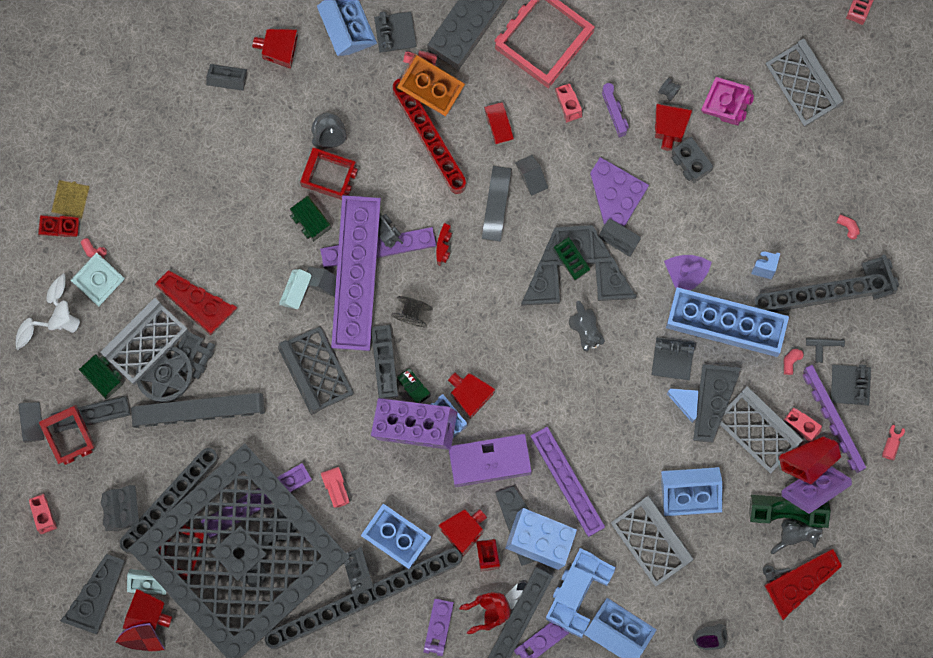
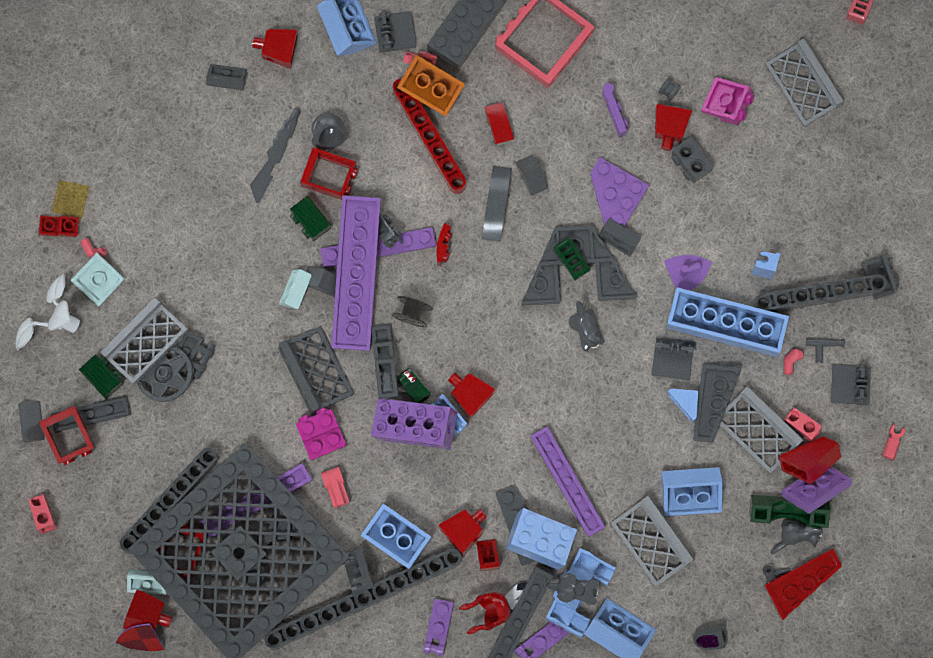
(93, 601): dark grey wing -> none
(120, 508): dark grey plate -> none
(197, 409): dark grey beam -> none
(198, 304): red wing -> none
(275, 155): none -> dark grey sword
(320, 433): none -> dark pink plate
(489, 460): medium lavender brick -> none
(568, 102): coral leg -> none
(571, 588): none -> dark grey animal
(837, 427): medium lavender plate -> none
(851, 226): coral arm -> none

